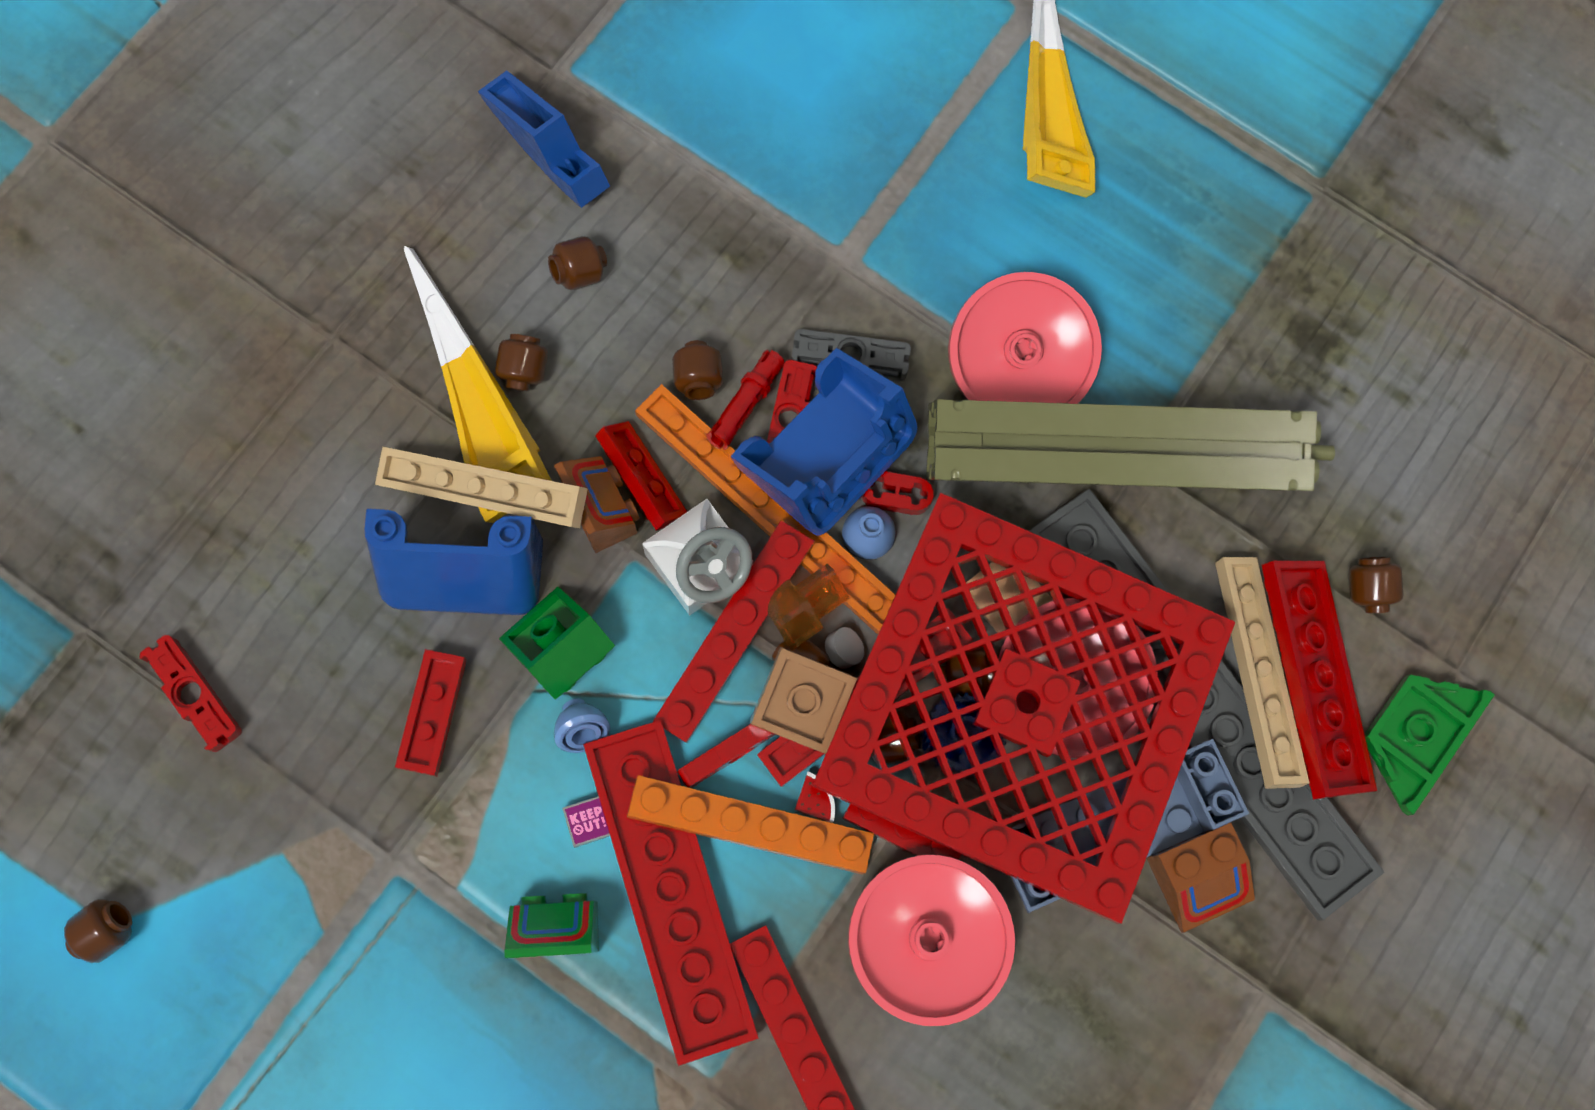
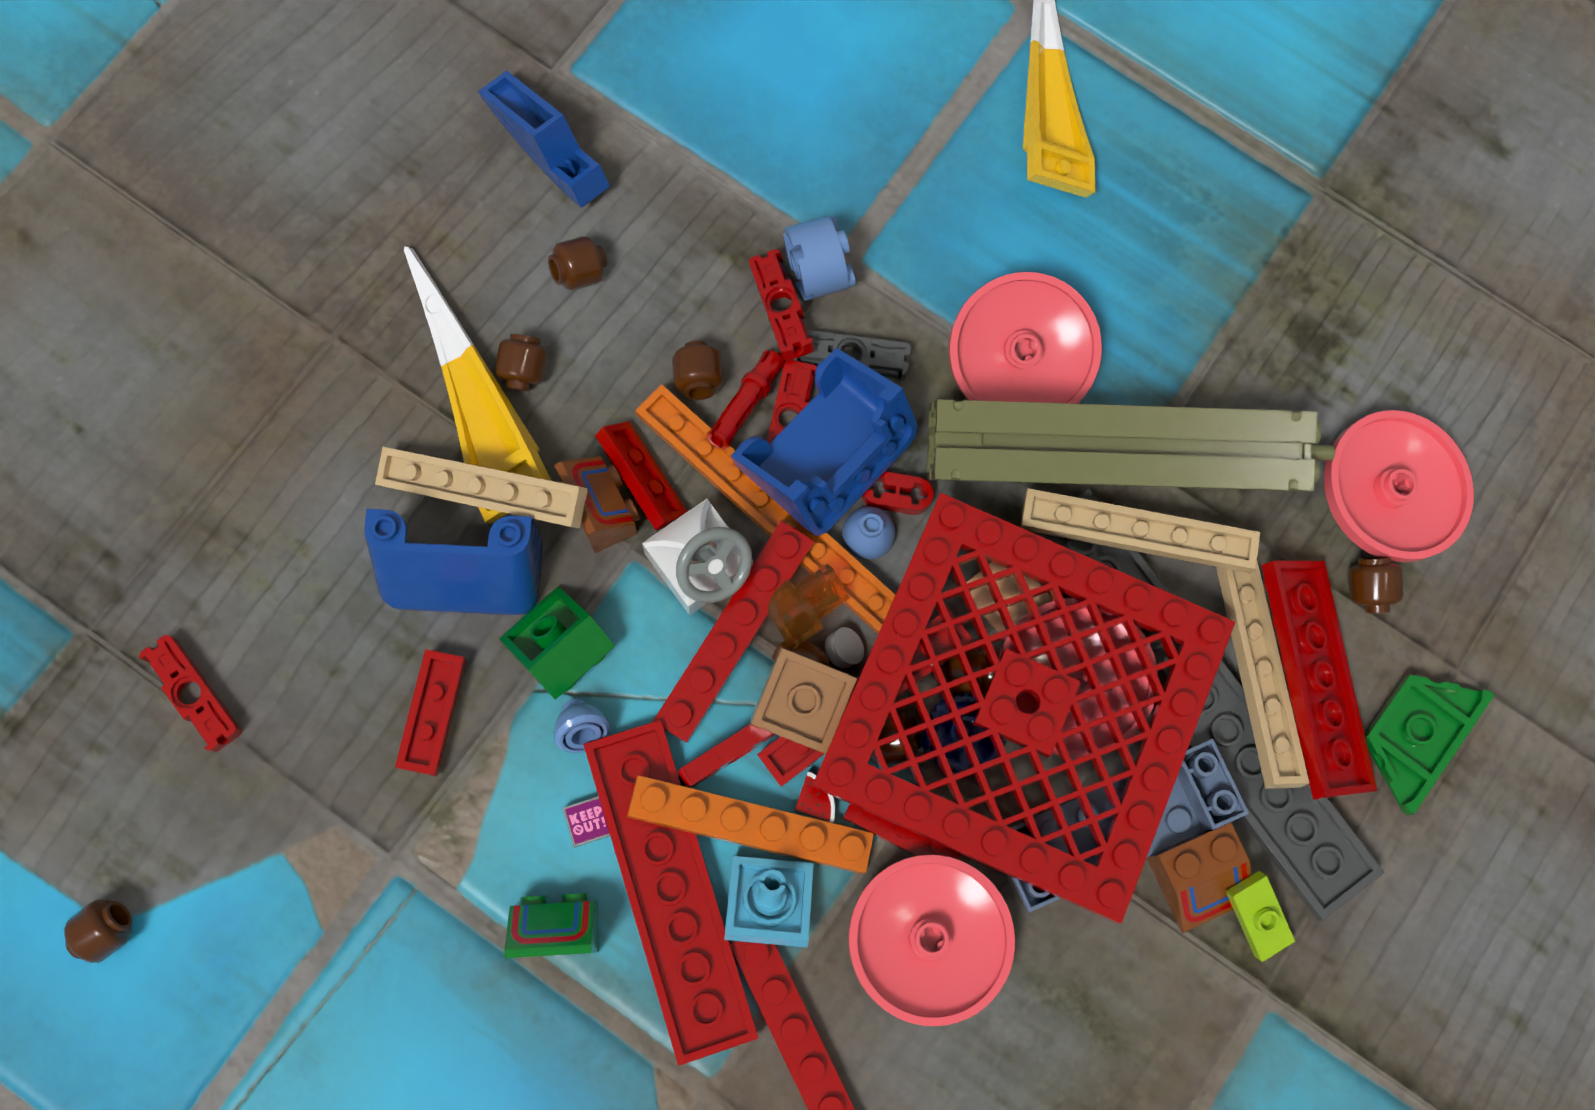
(769, 901): none -> medium azure plate
(787, 324): none -> red piece
(817, 257): none -> medium blue brick
(1140, 530): none -> tan plate
(1260, 916): none -> lime plate
(1399, 486): none -> coral dish

